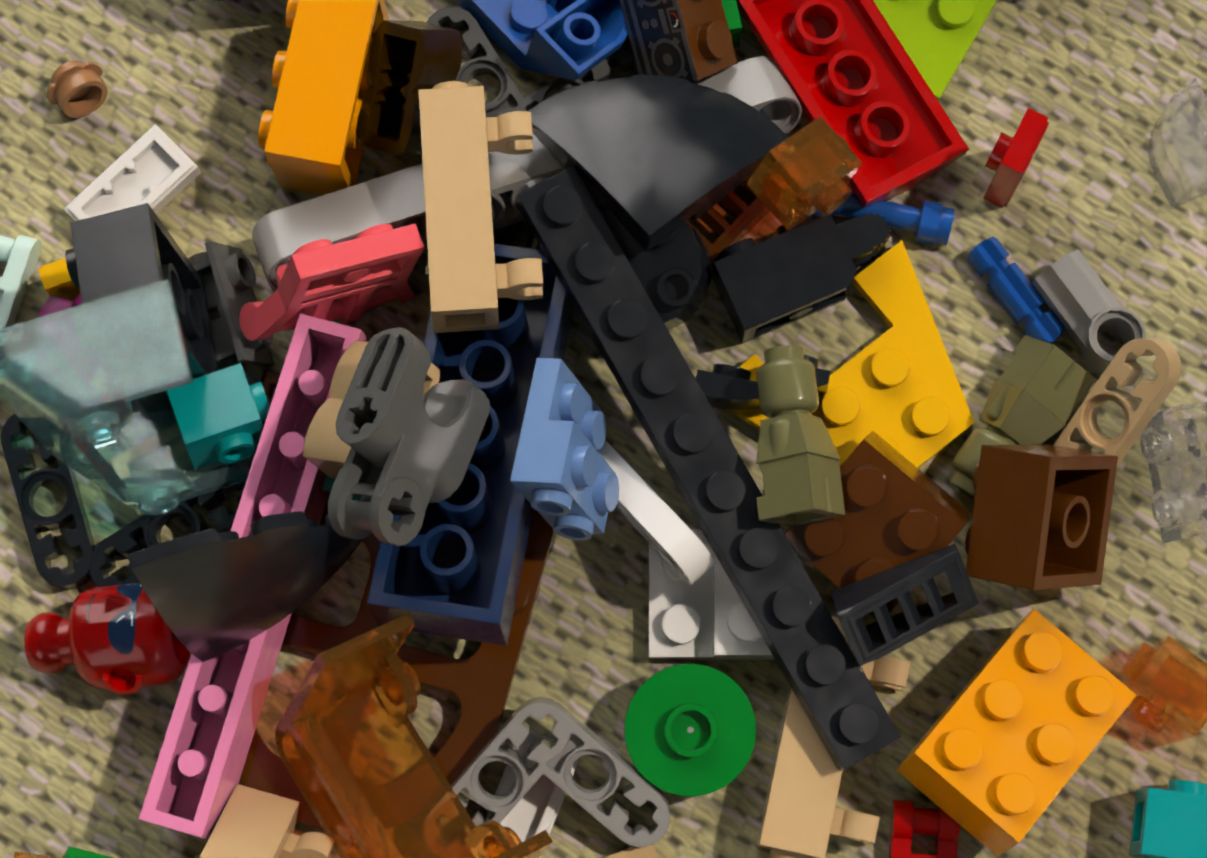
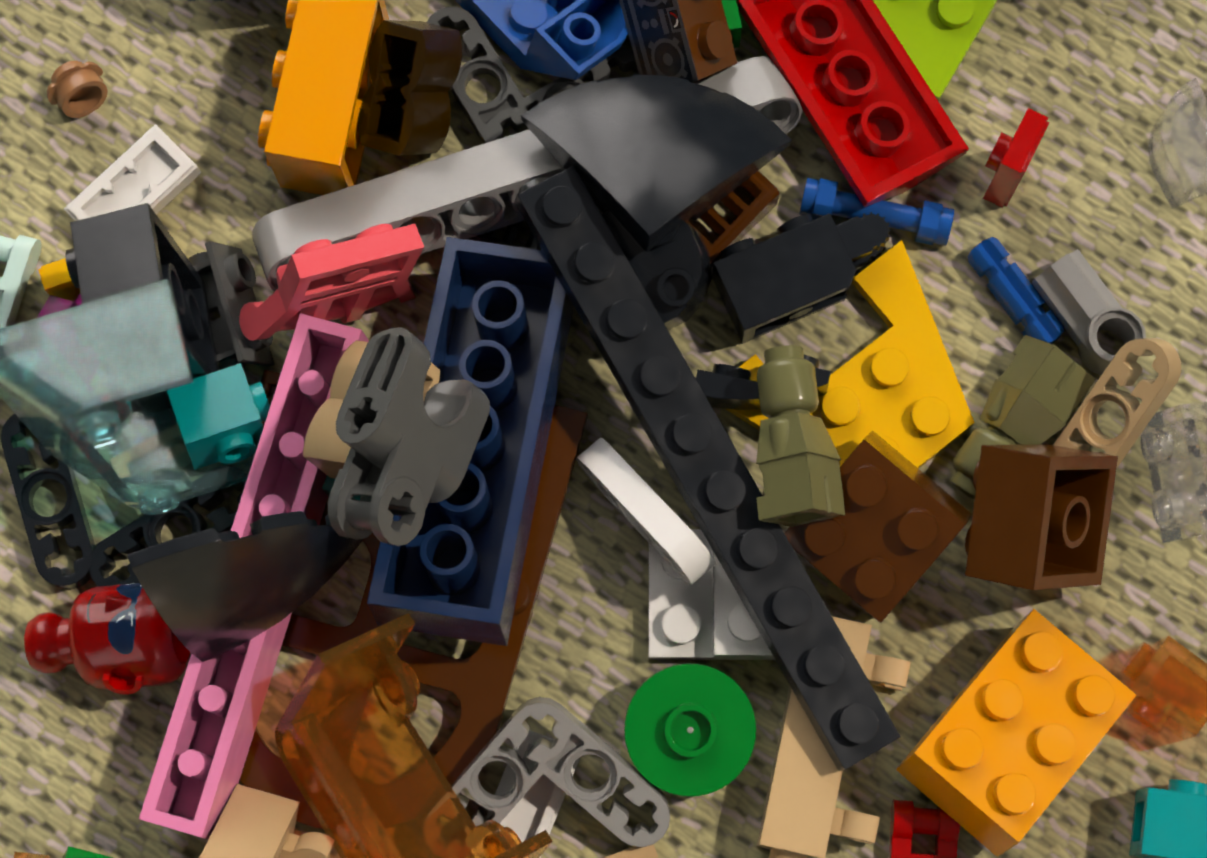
(459, 207): tan brick -> none
(559, 456): medium blue plate -> none
(805, 174): clear orange brick -> none
(894, 631): black slope -> none

